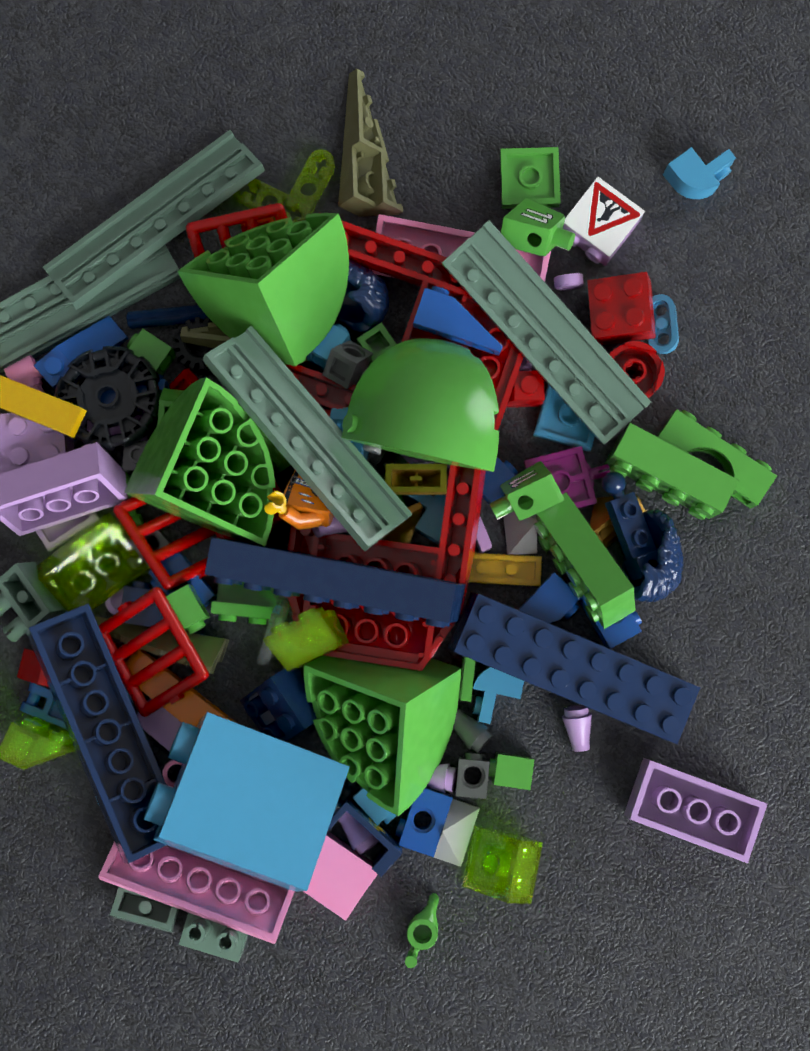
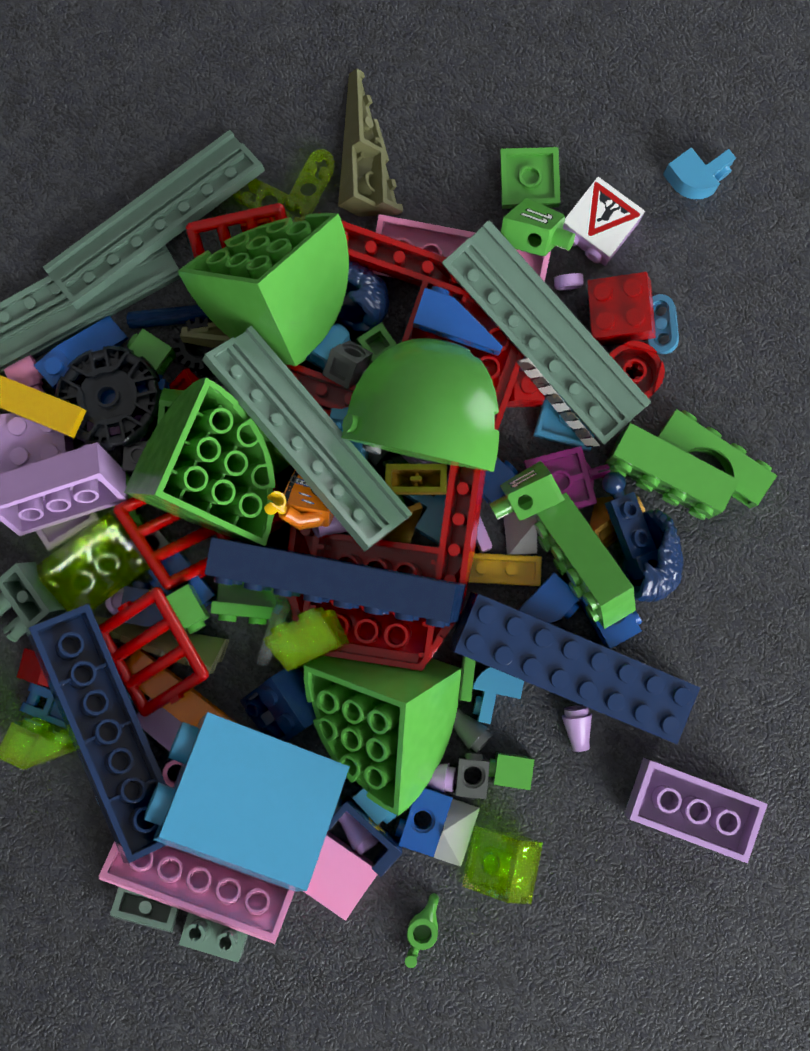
(557, 402): none -> sticker

